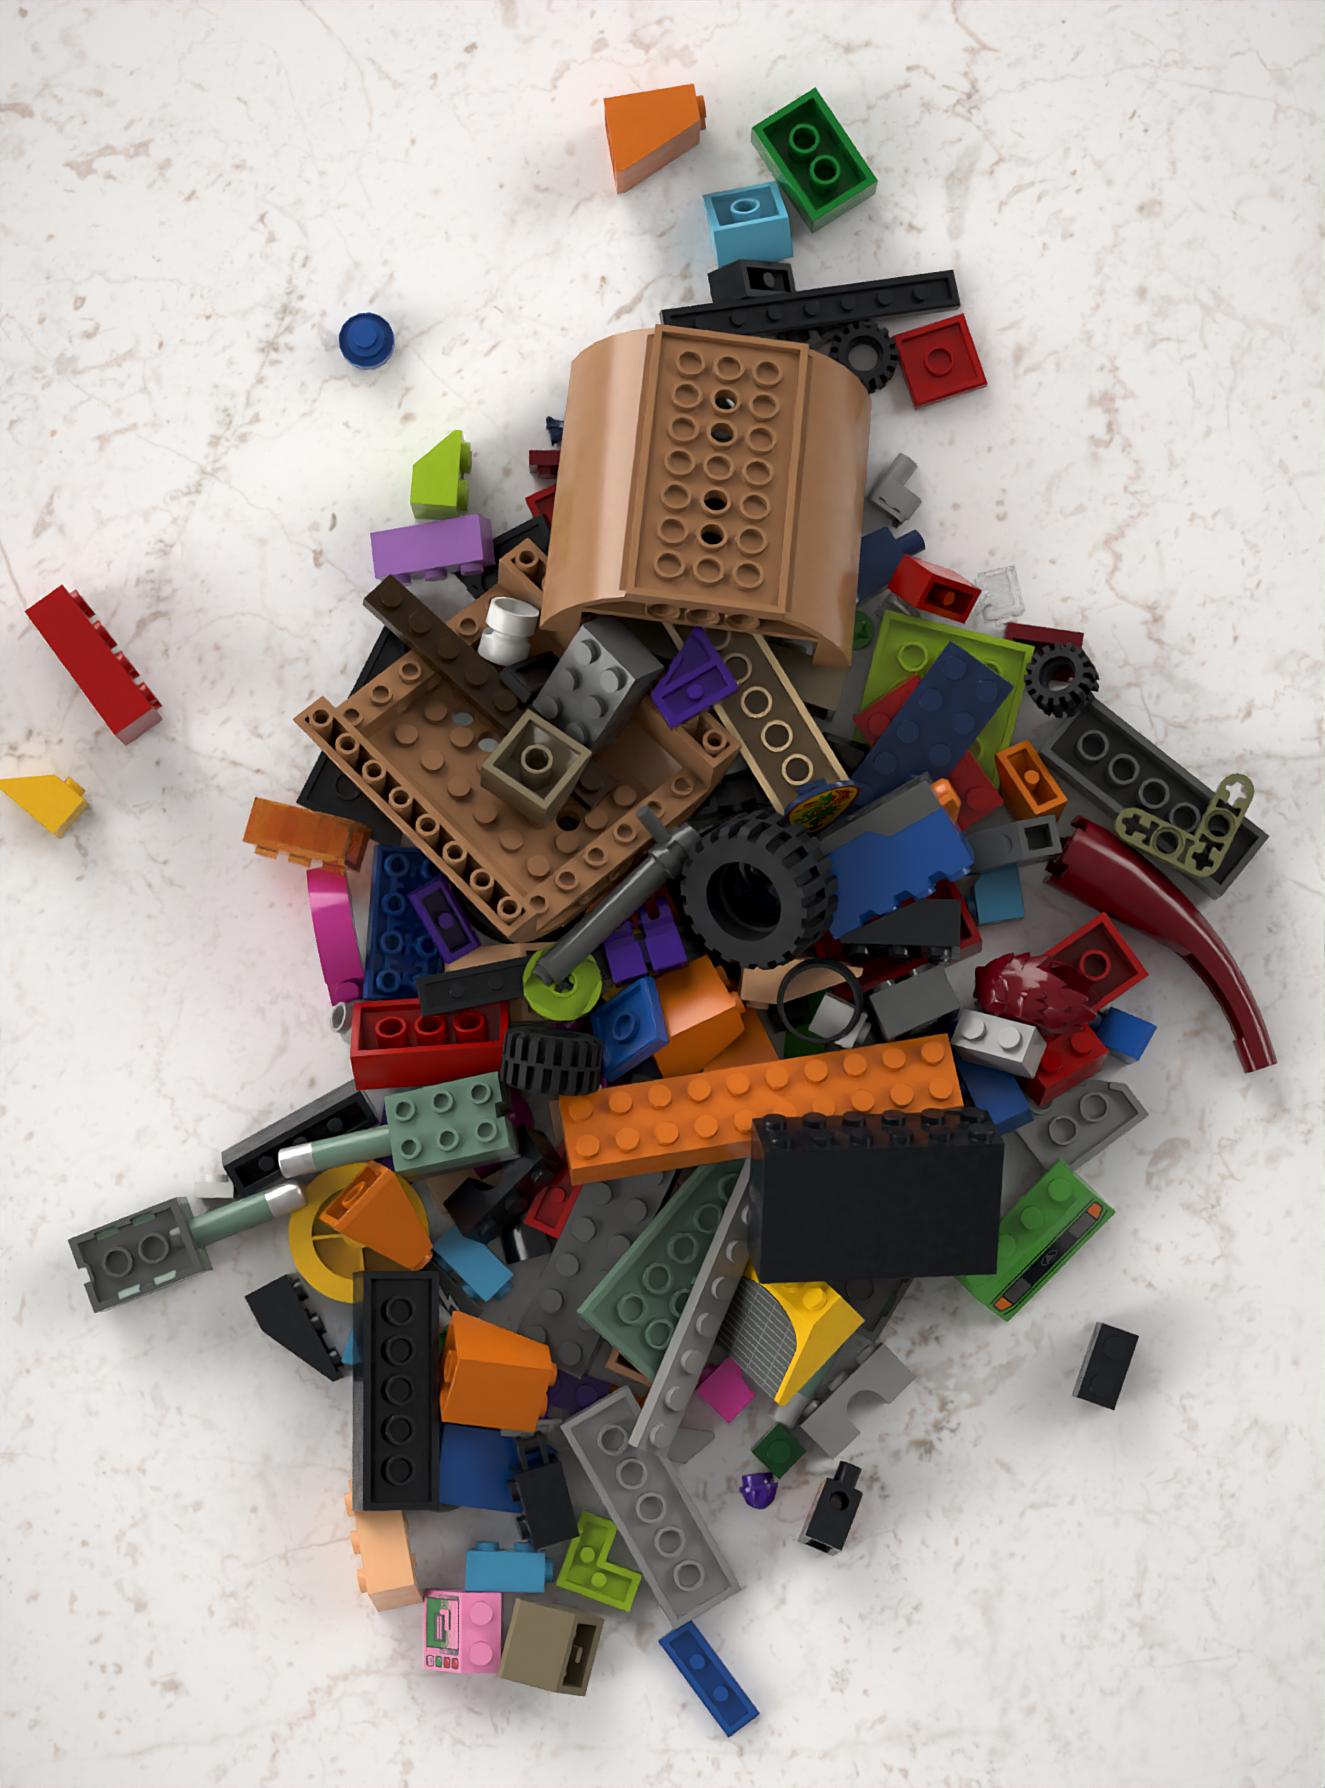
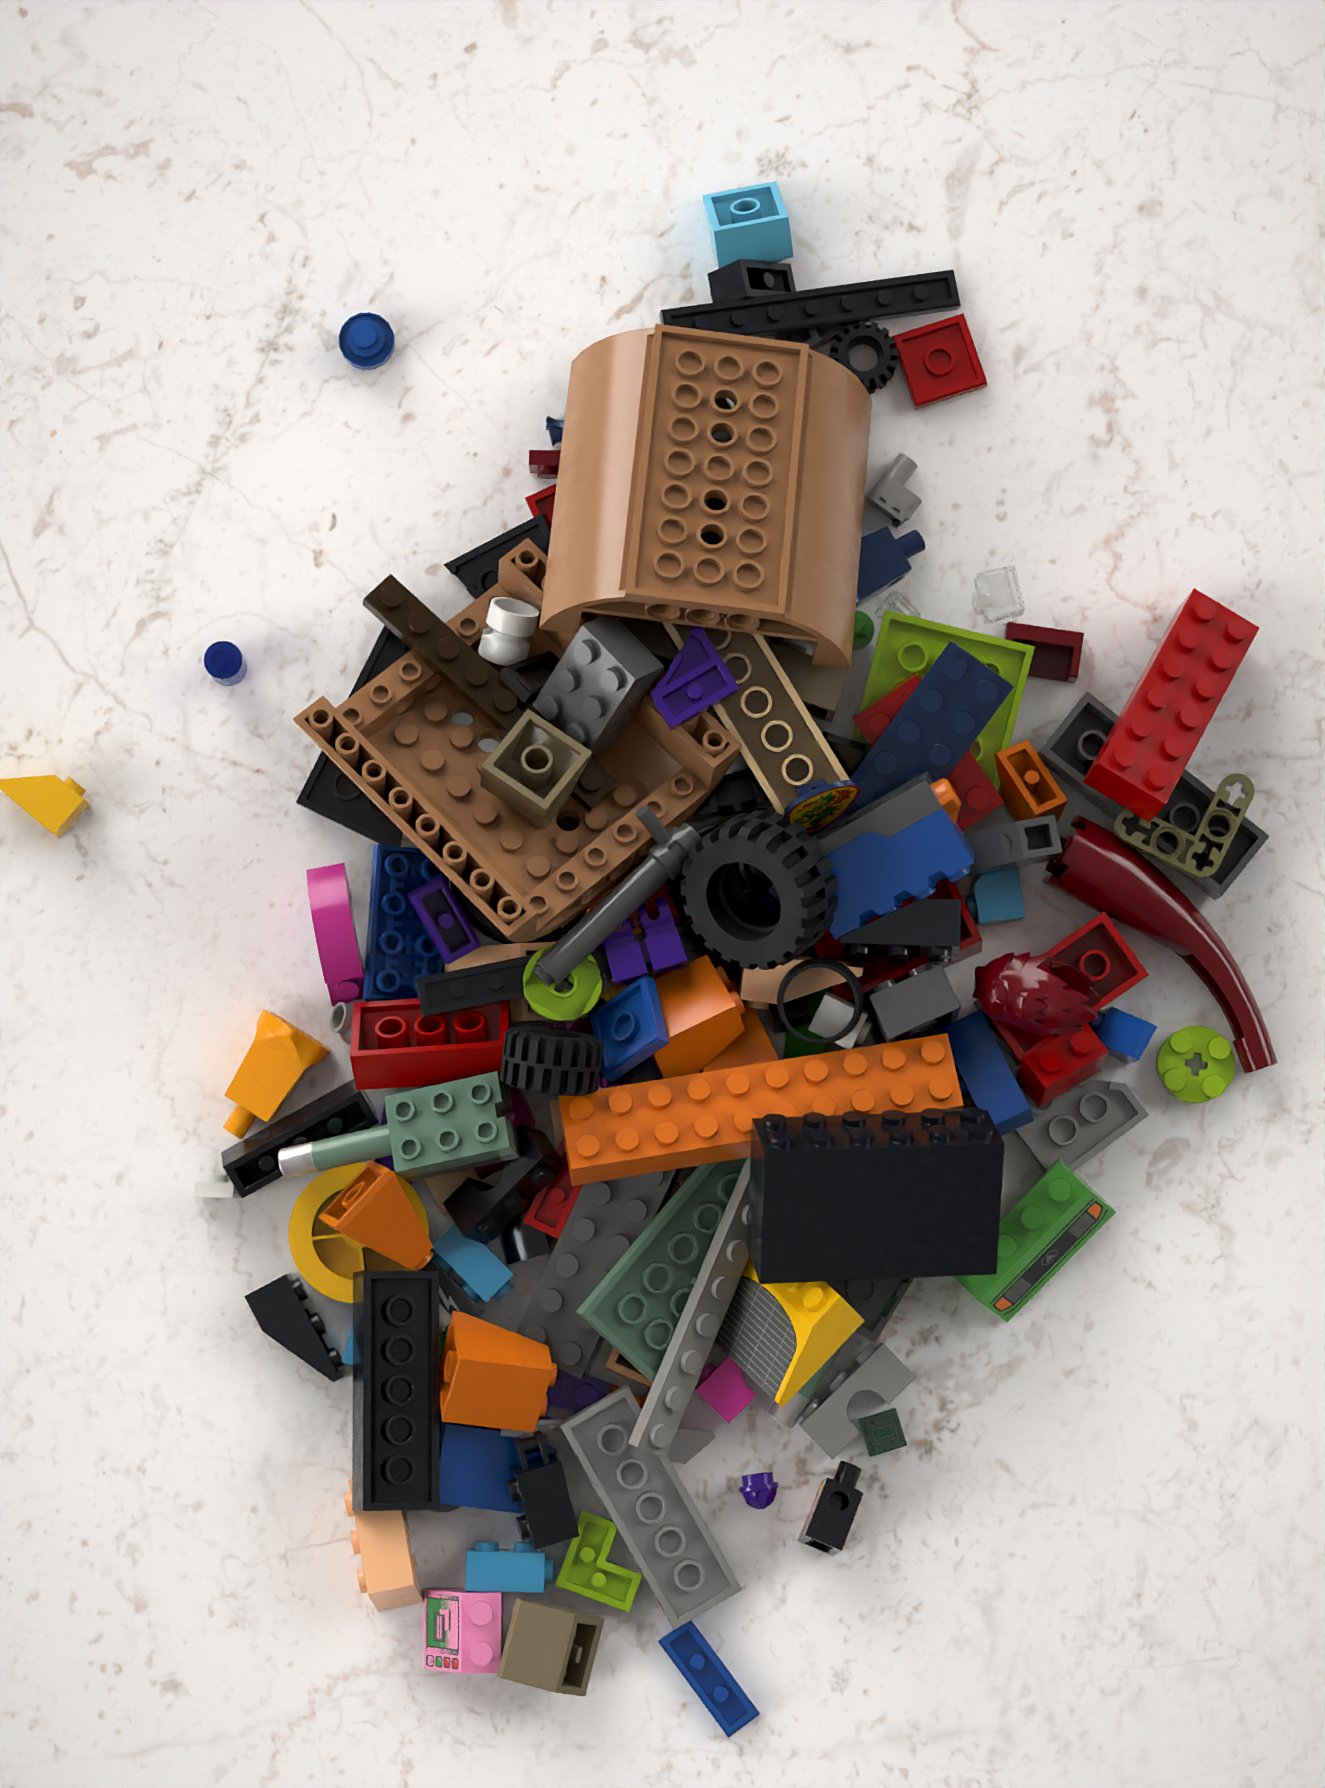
(98, 671): red brick -> none
(169, 1243): dark grey piece -> none
(225, 663): none -> clear blue brick
(271, 1071): none -> light orange piece
(306, 836): clear orange brick -> none
(434, 549): medium lavender brick -> none
(439, 481): lime slope -> none
(651, 130): orange slope -> none
(778, 1450): dark green brick -> none
(813, 160): green brick -> none
(882, 1432): none -> clear green tile
(934, 589): red brick -> none
(998, 1043): light grey brick -> none
(1053, 663): black tyre -> none
(1105, 1365): black brick -> none
(1171, 705): none -> red brick
(1178, 1078): none -> lime plate

